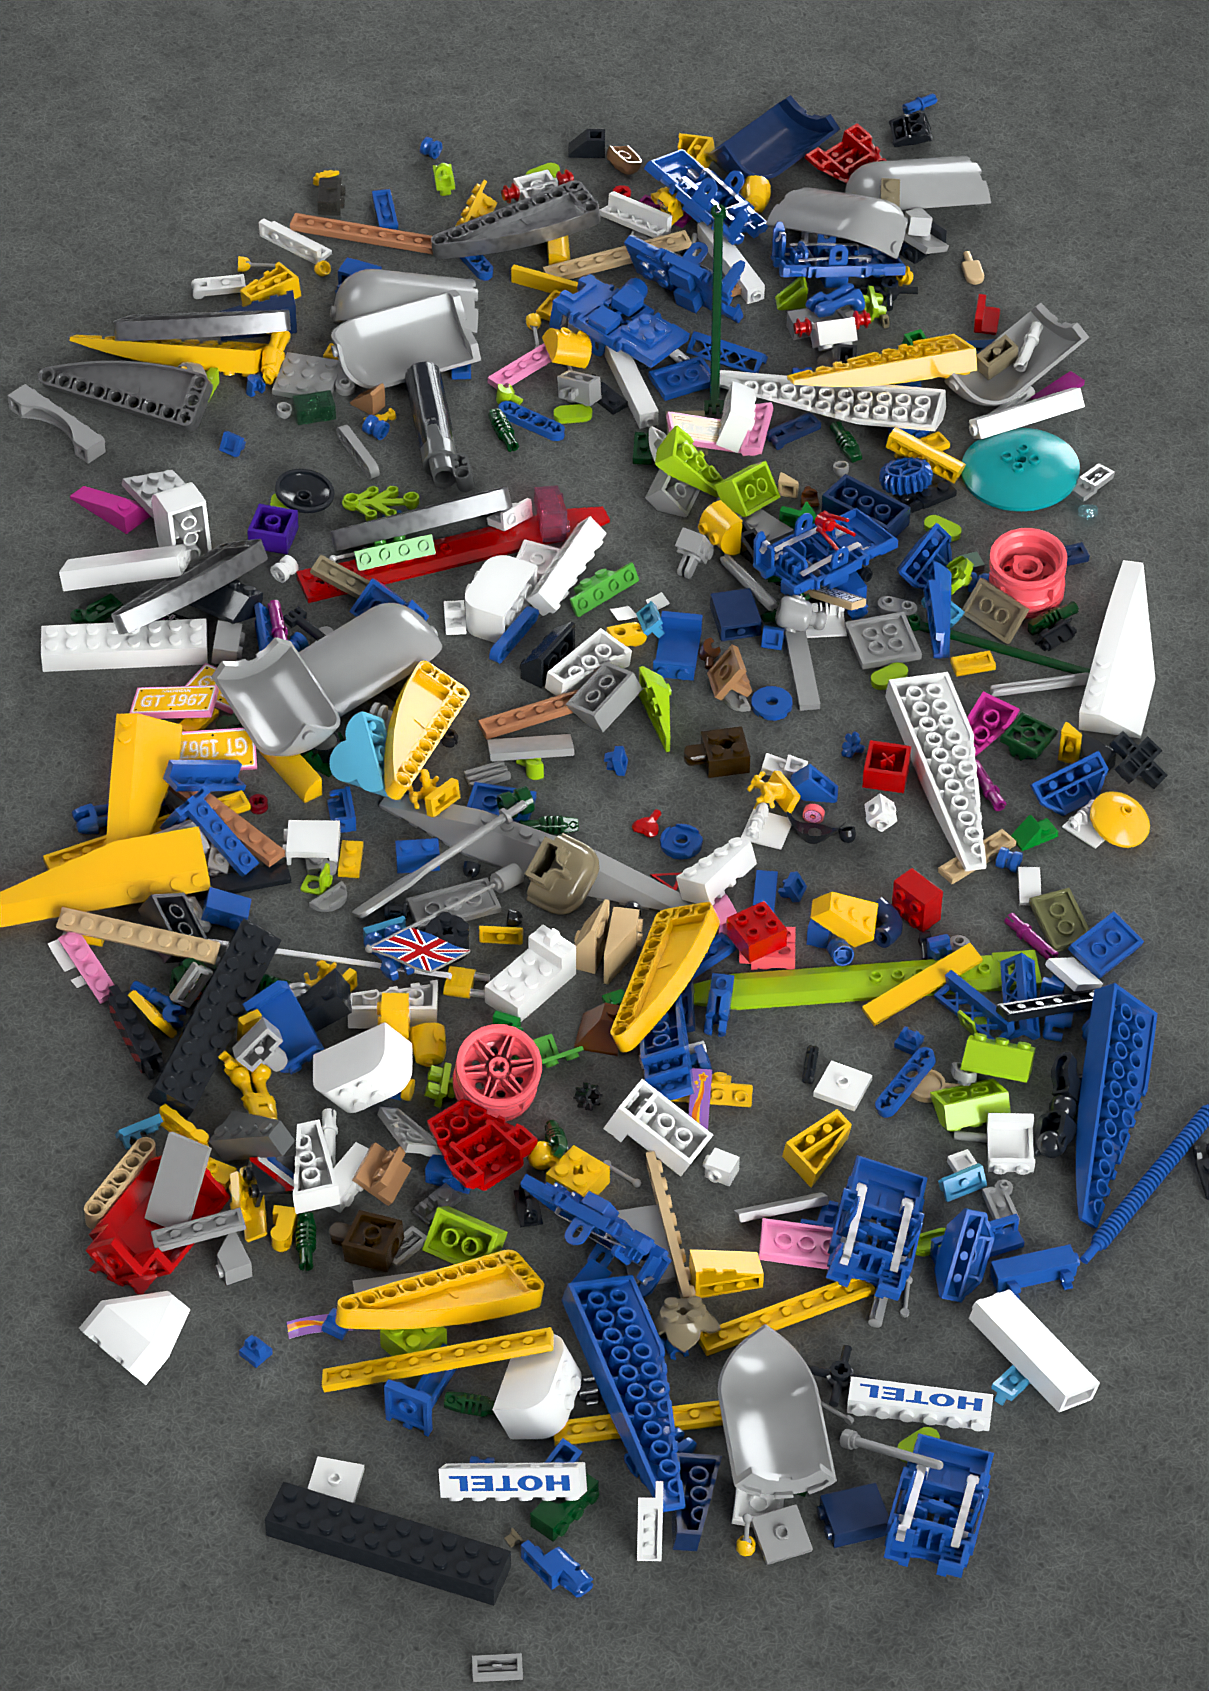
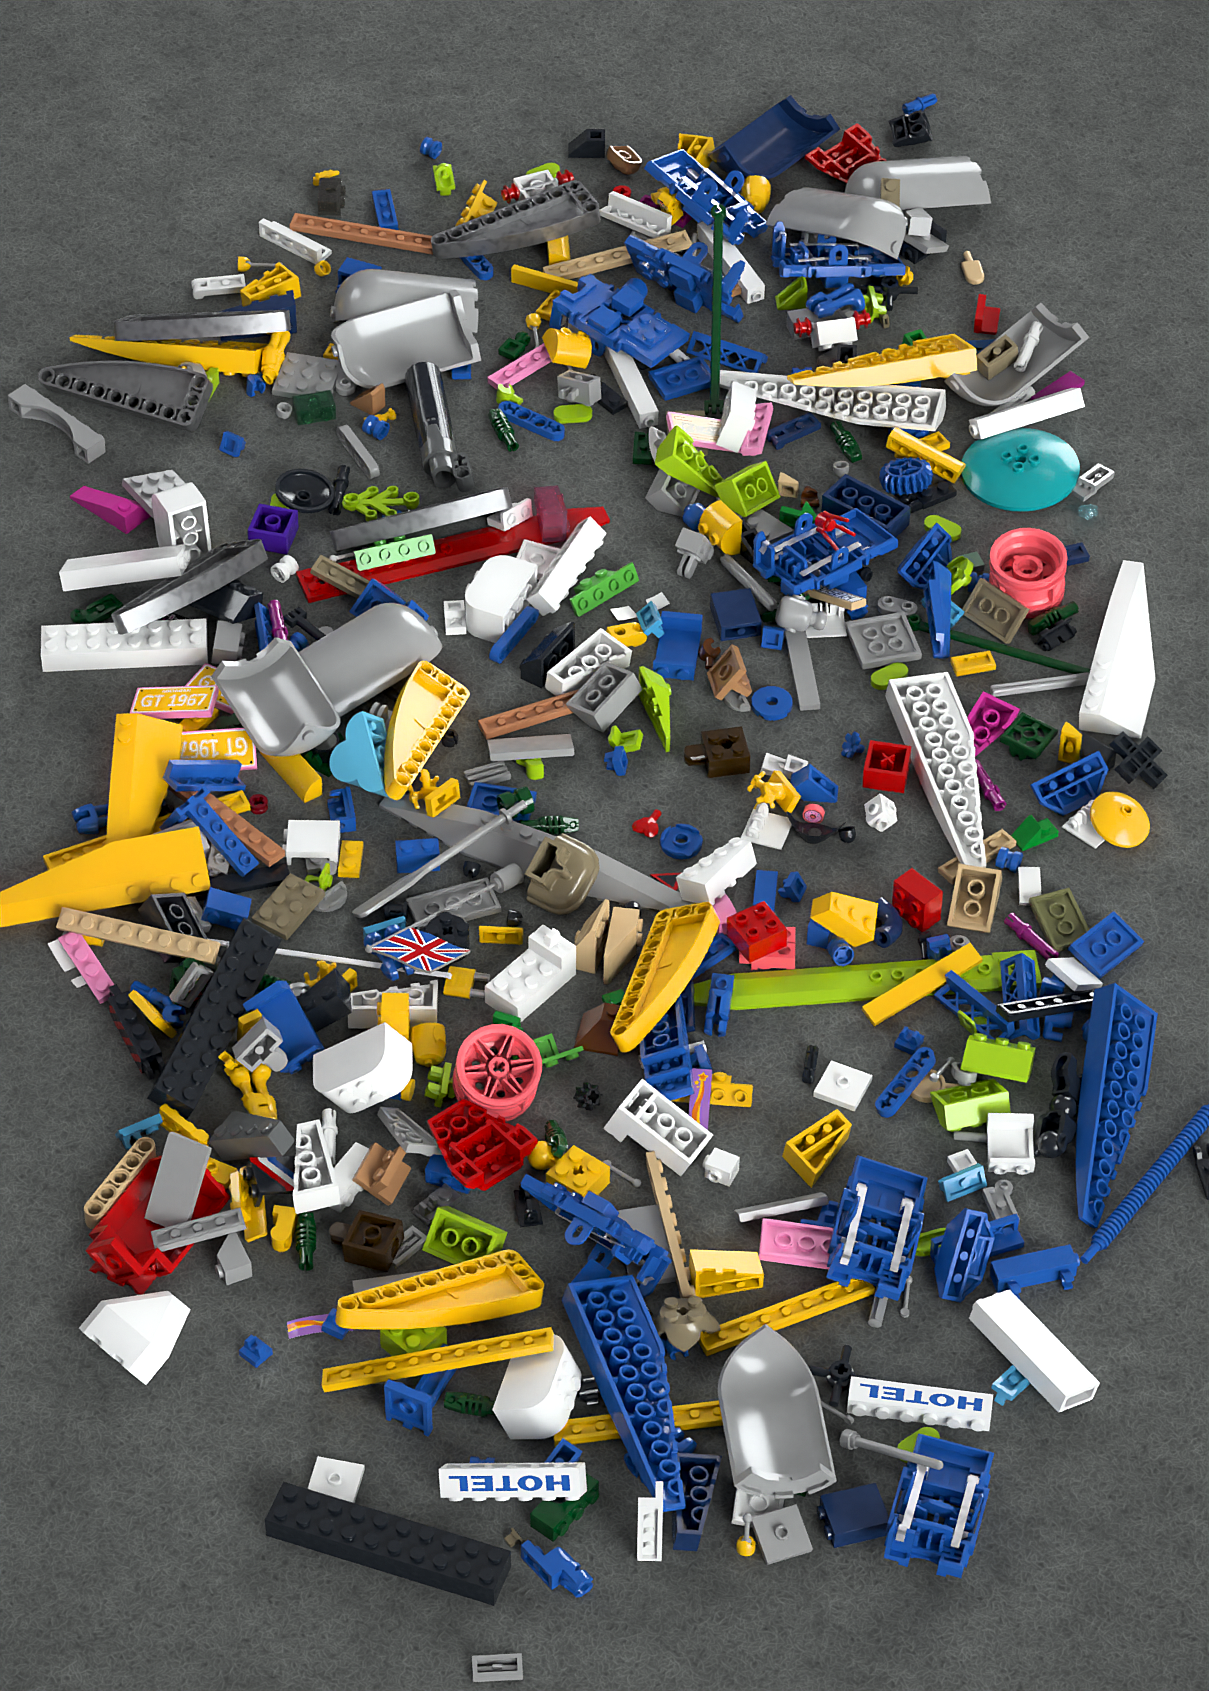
(288, 906): none -> dark tan plate
(340, 485): none -> black pin
(514, 348): none -> dark green plate
(629, 740): none -> lime bracket
(692, 515): none -> blue head
(935, 1076): none -> light grey hinge
(974, 898): none -> tan slope

